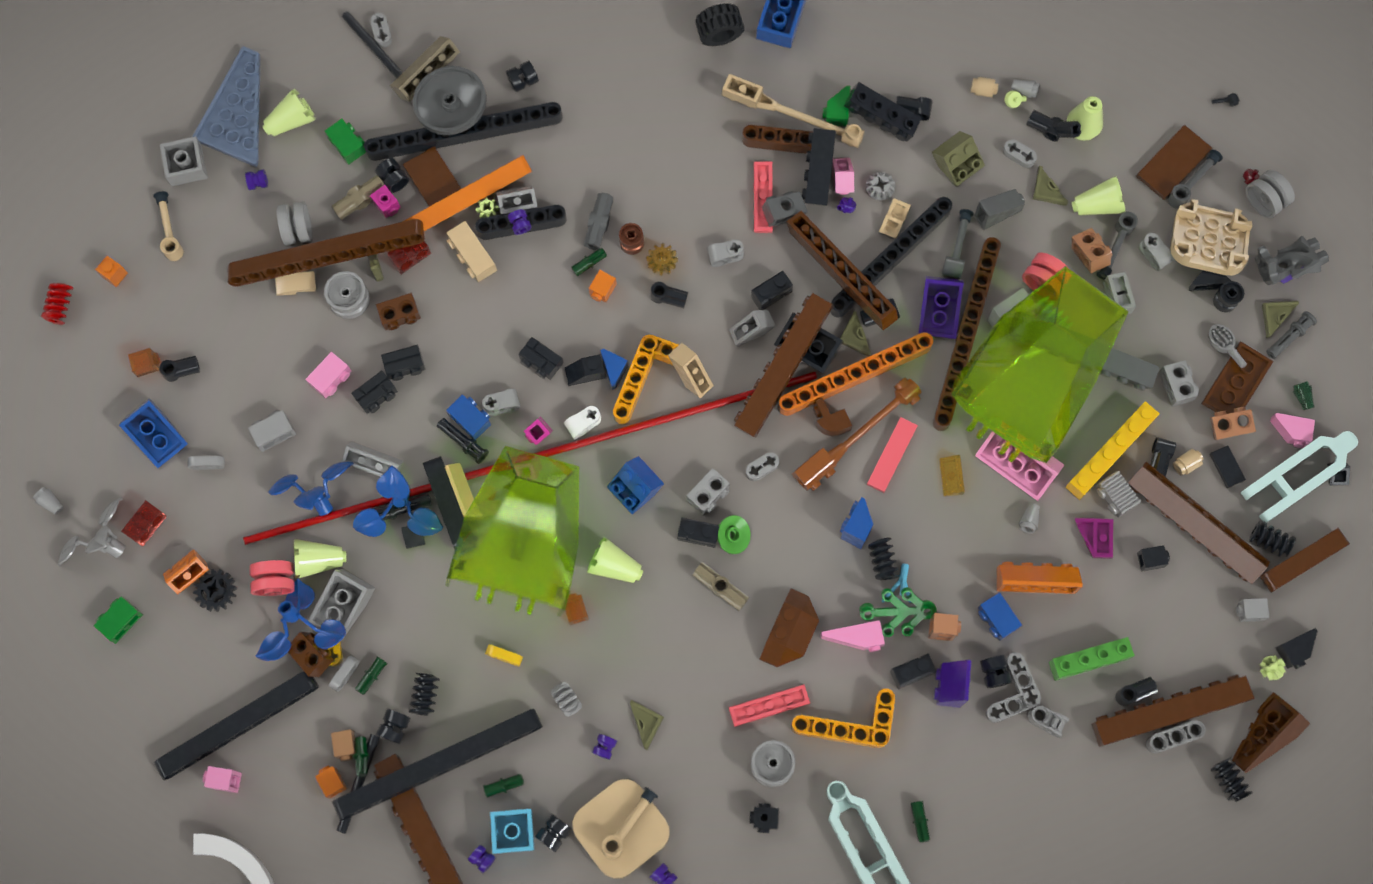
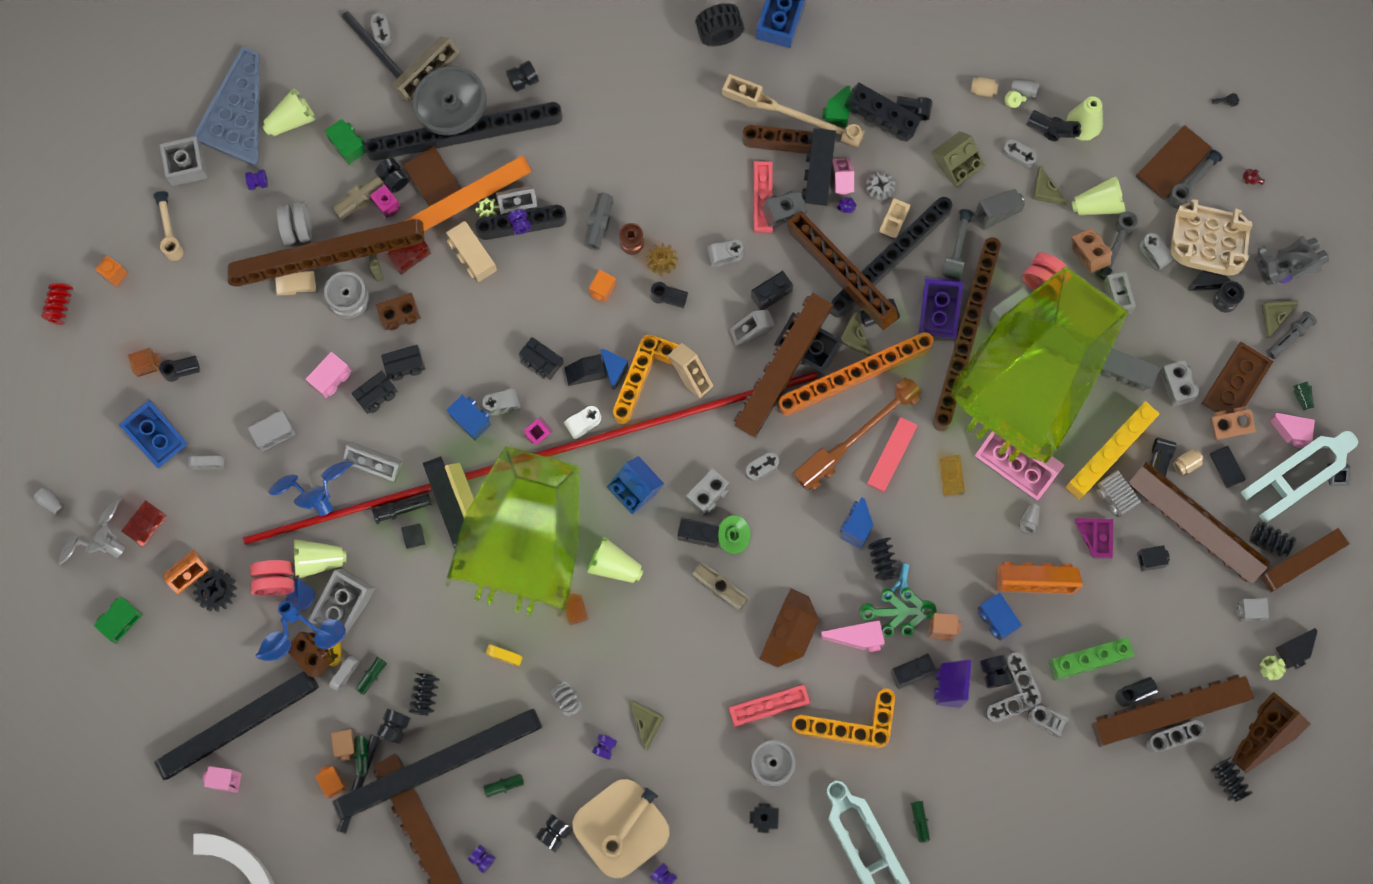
(394, 486): blue plant -> none
(469, 446): black pin -> none
(512, 831): medium azure brick -> none
(589, 261): dark green axle -> none
(831, 424): reddish brown brick -> none
(1224, 341): light grey piece -> none
(1270, 193): light grey wheel -> none

